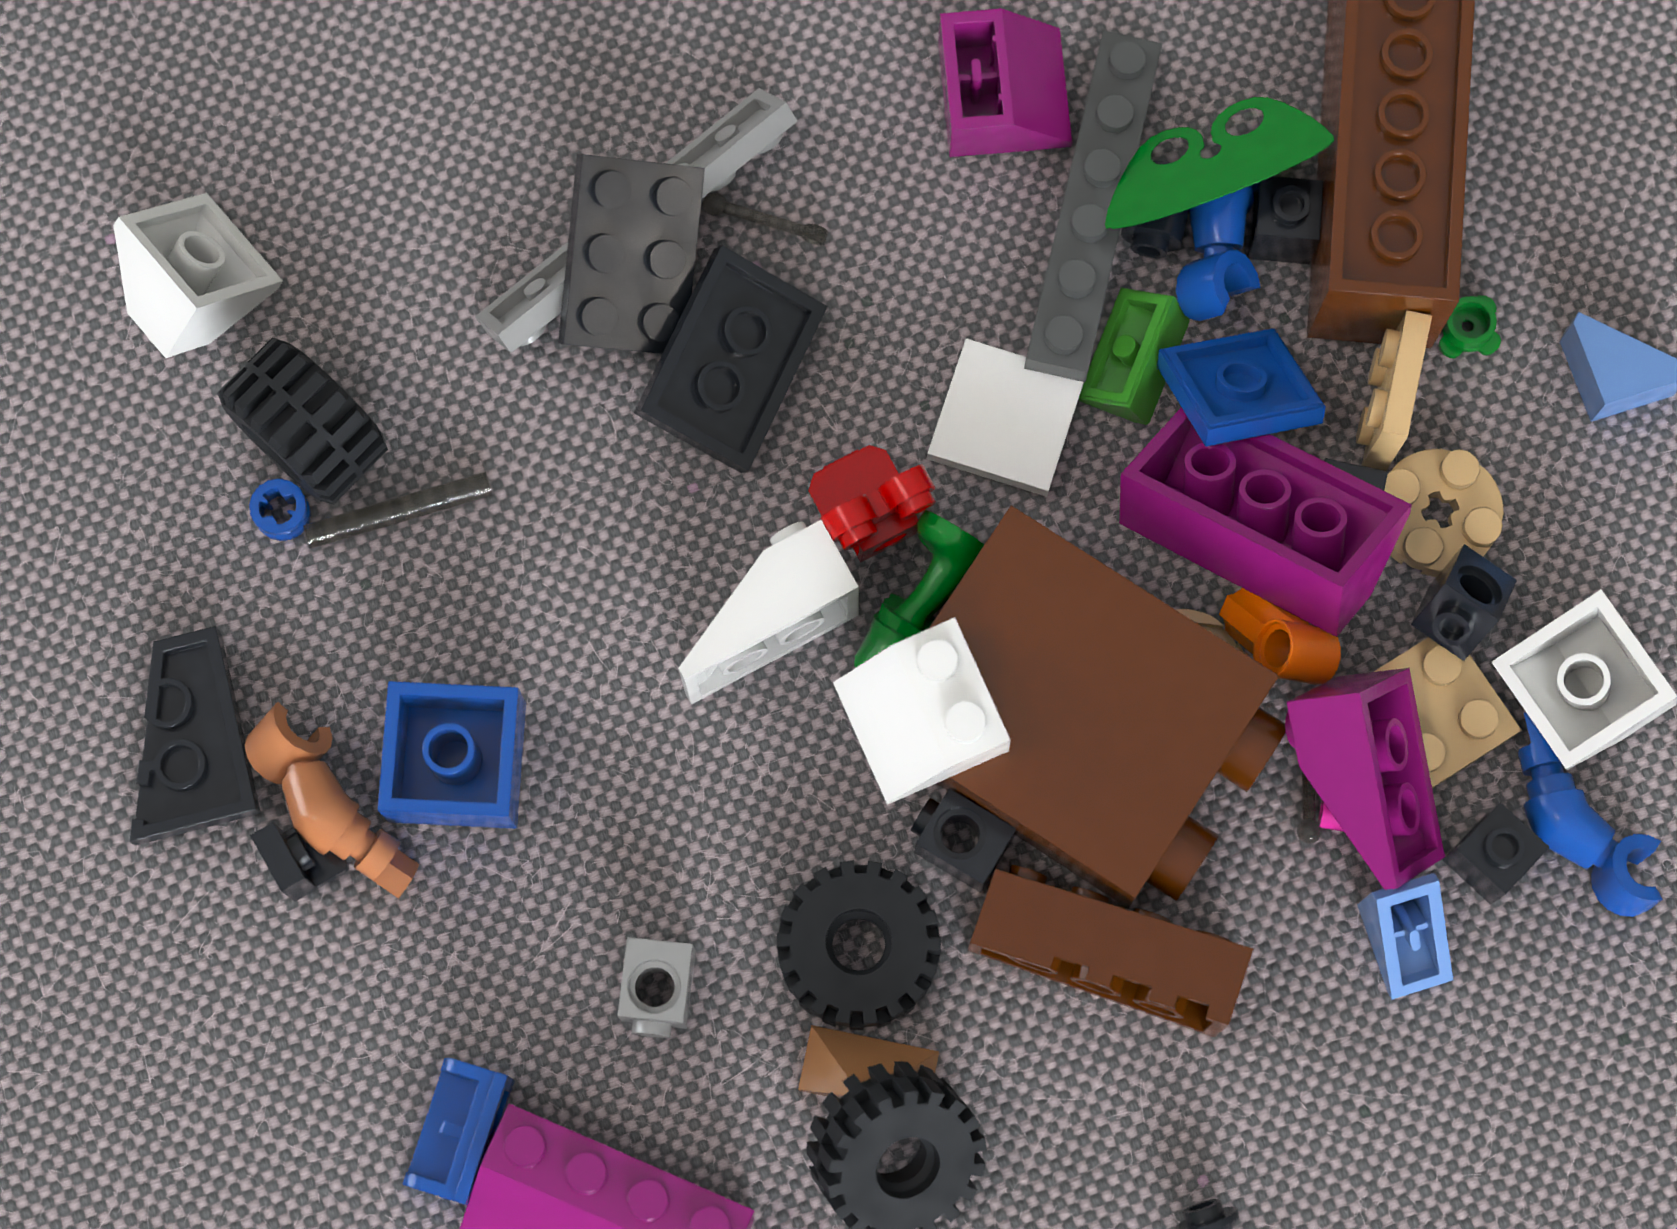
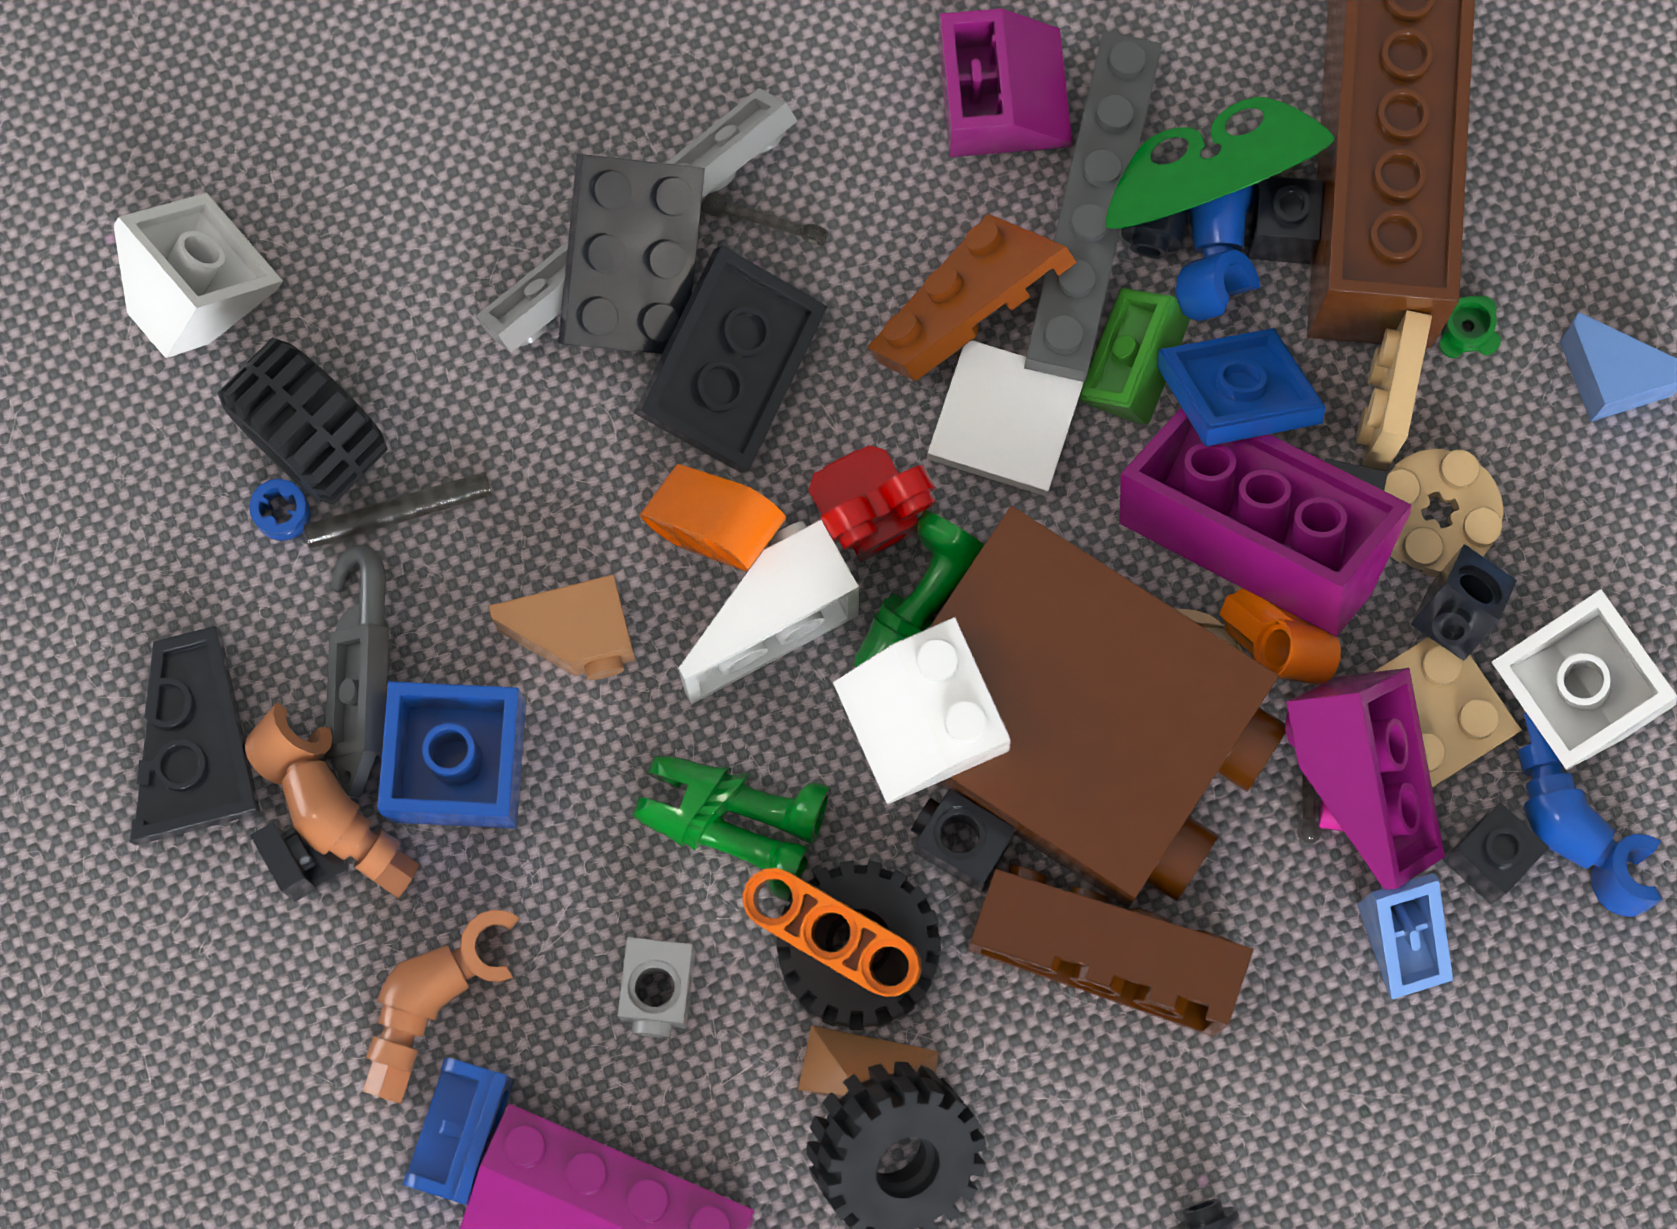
(358, 672): none -> dark grey plate
(416, 994): none -> nougat piece
(572, 627): none -> medium nougat slope
(713, 517): none -> orange beam
(714, 793): none -> green piece
(799, 928): none -> orange beam
(974, 281): none -> dark orange wing

